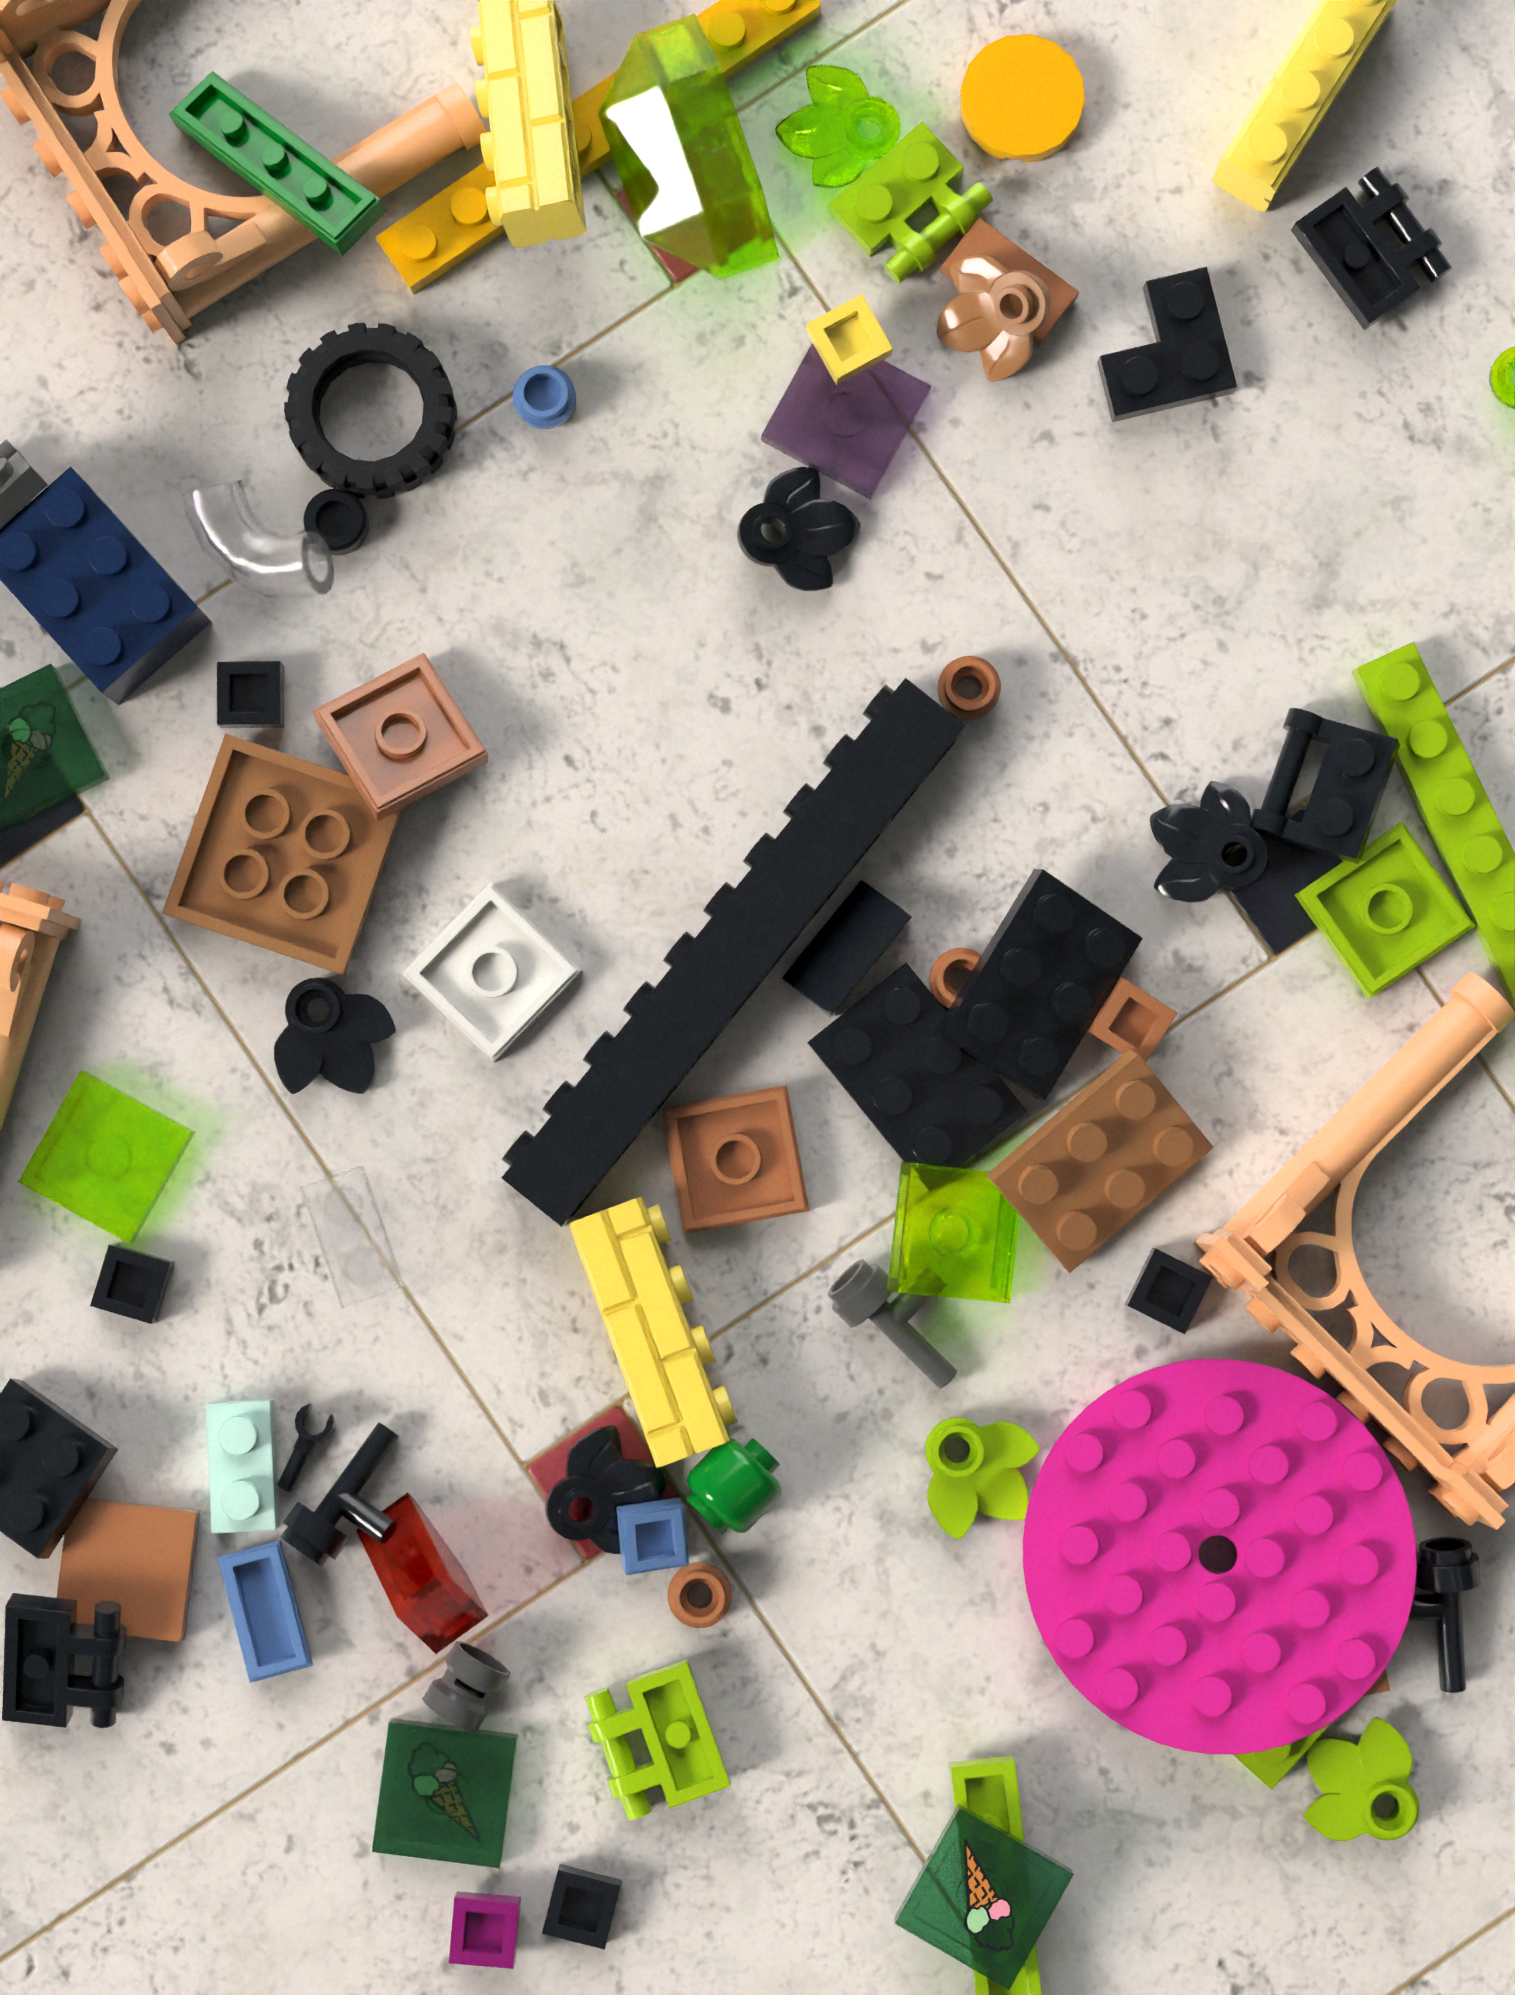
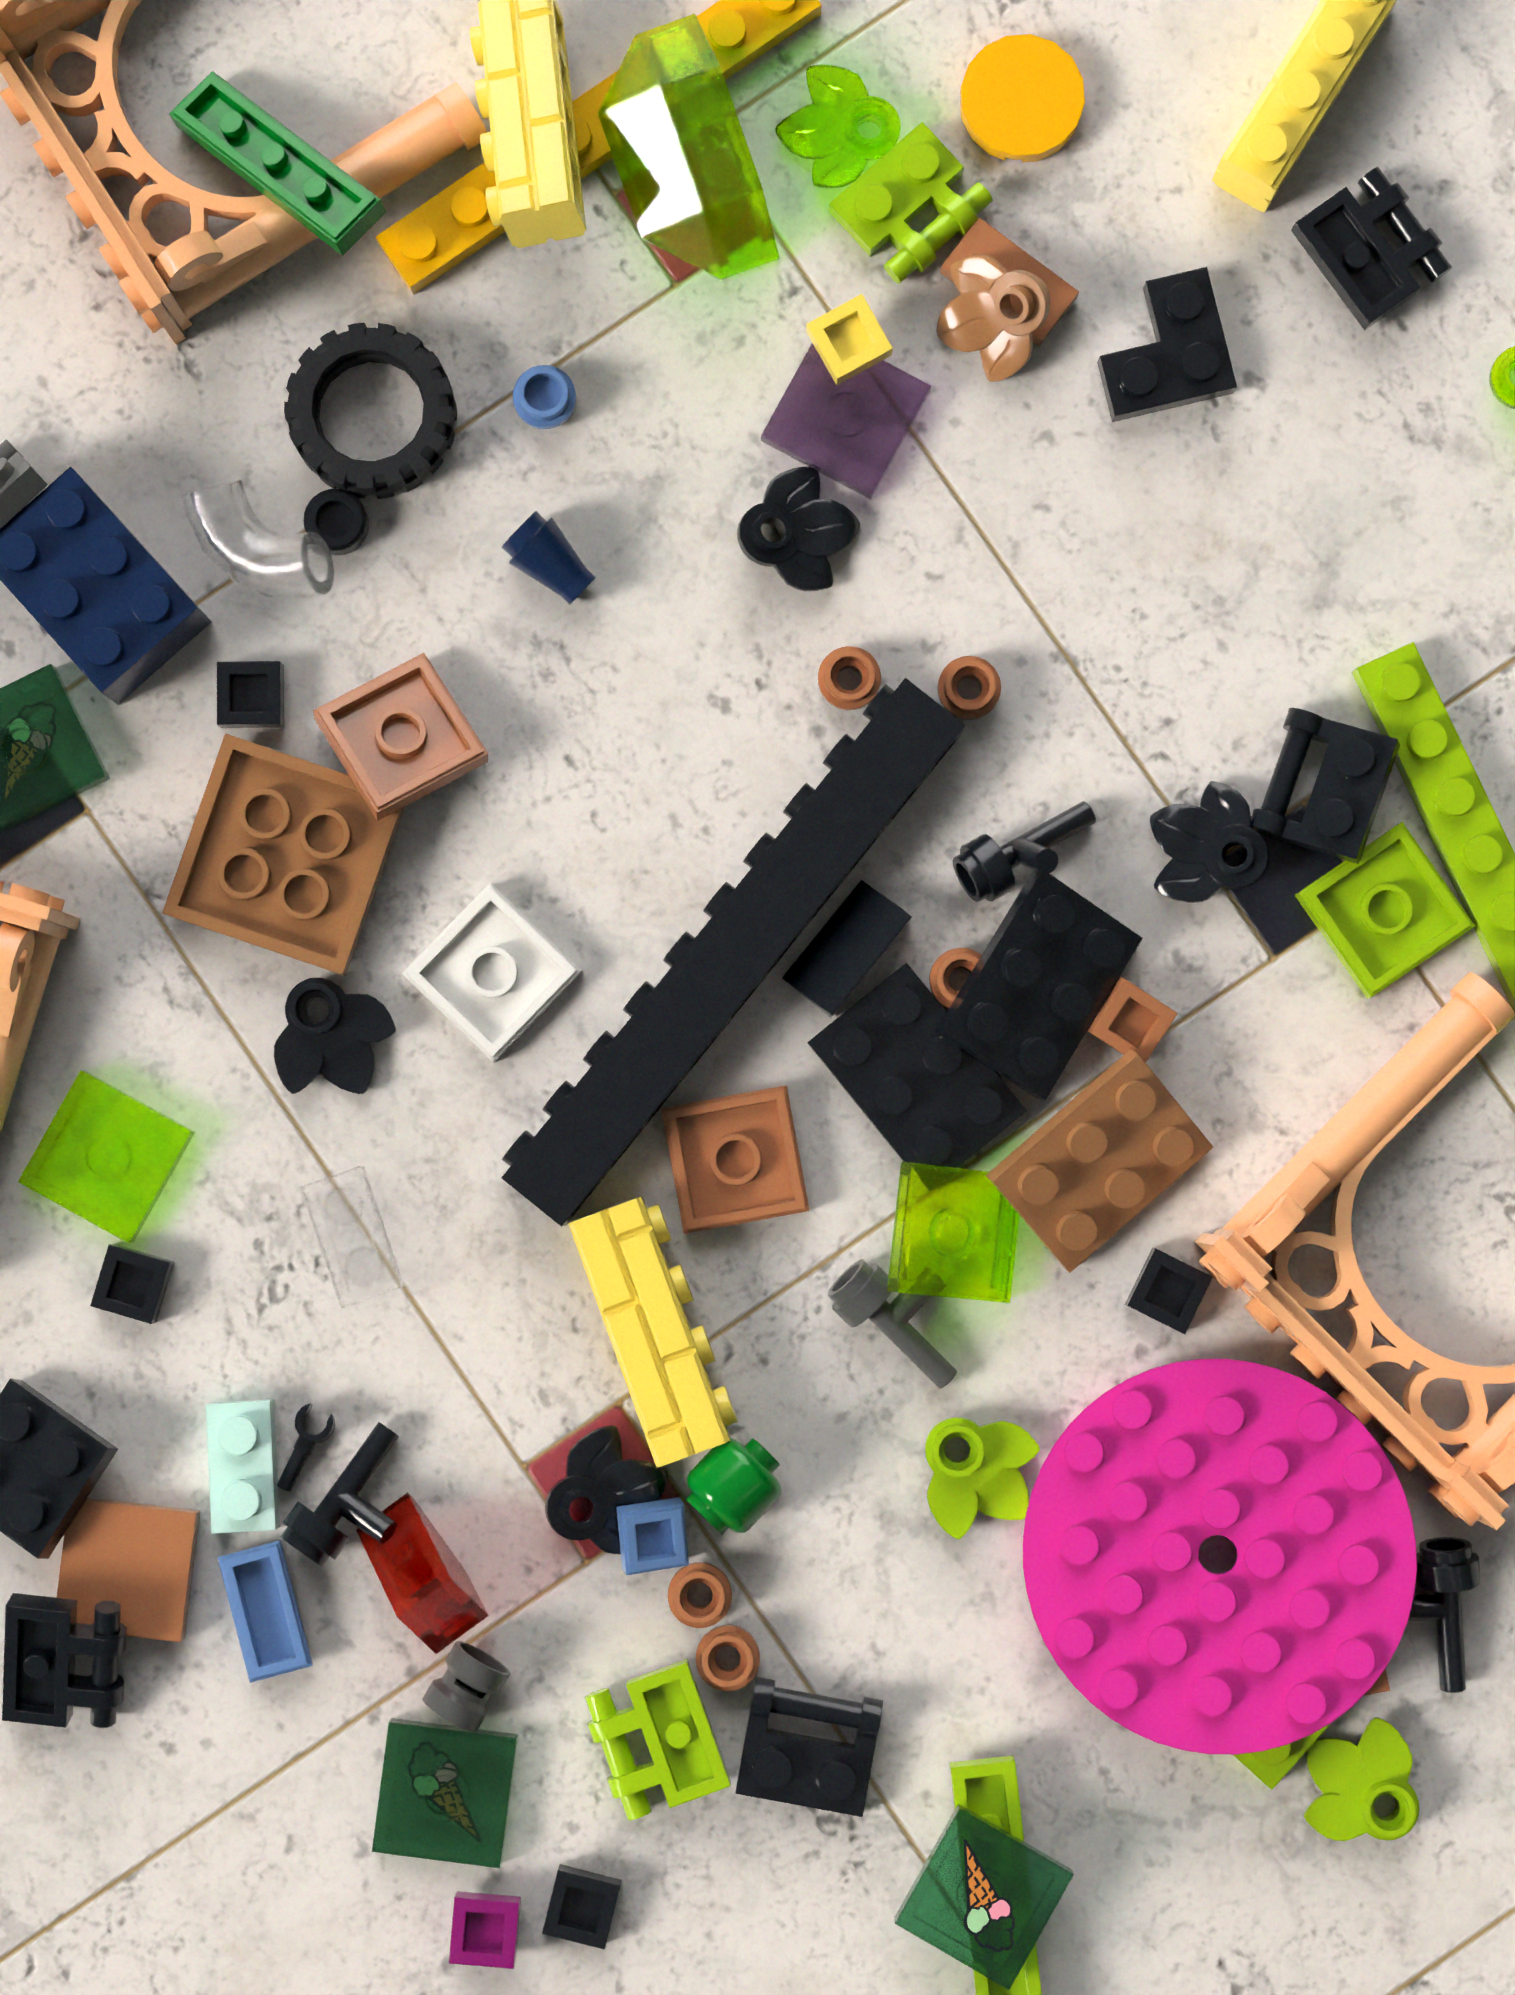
(548, 557): none -> dark blue cone
(727, 1678): none -> nougat plate
(805, 1767): none -> black plate
(849, 658): none -> nougat plate
(987, 868): none -> black piece

